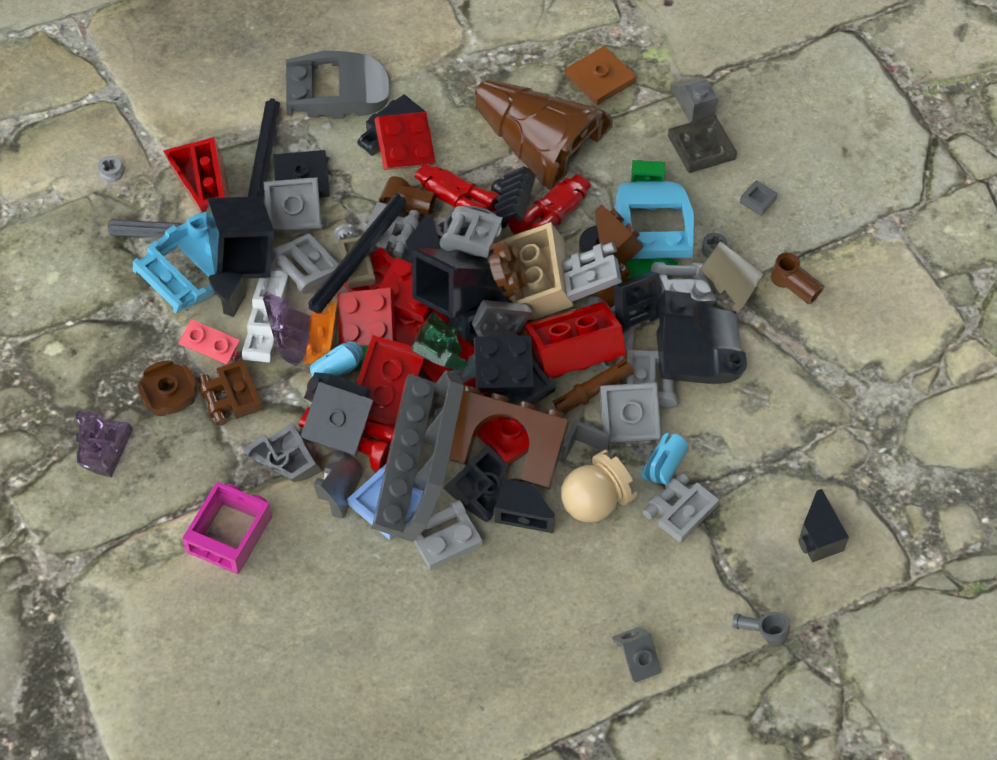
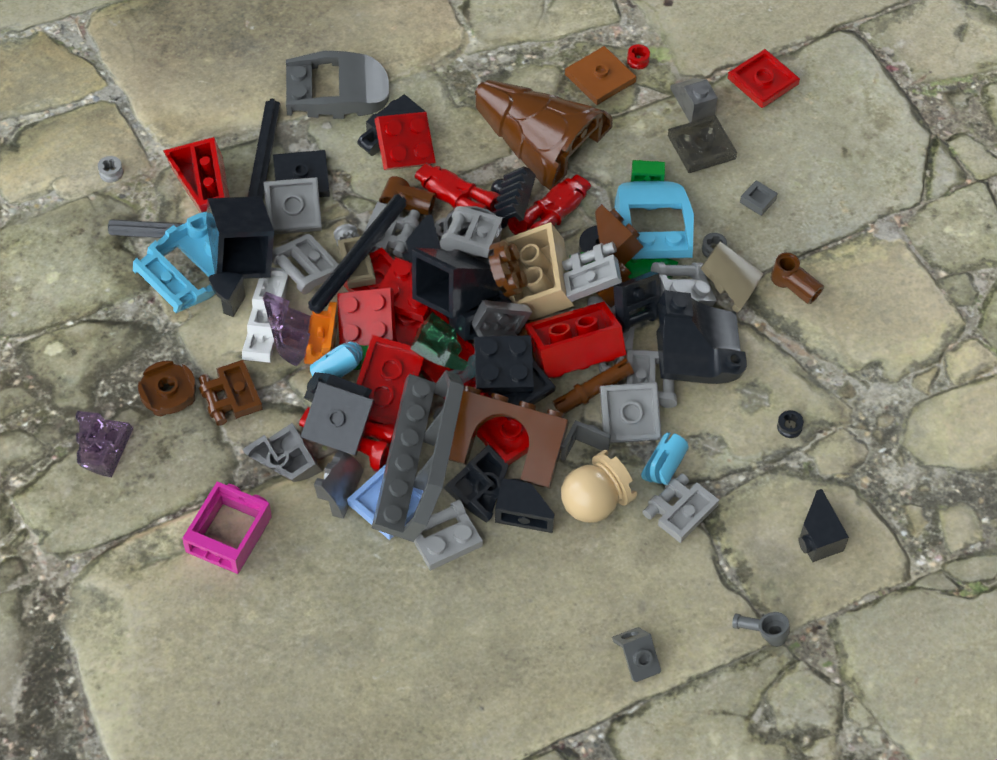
(210, 342): coral hinge -> none
(638, 50): none -> red bush
(763, 78): none -> red plate
(790, 415): none -> black bush

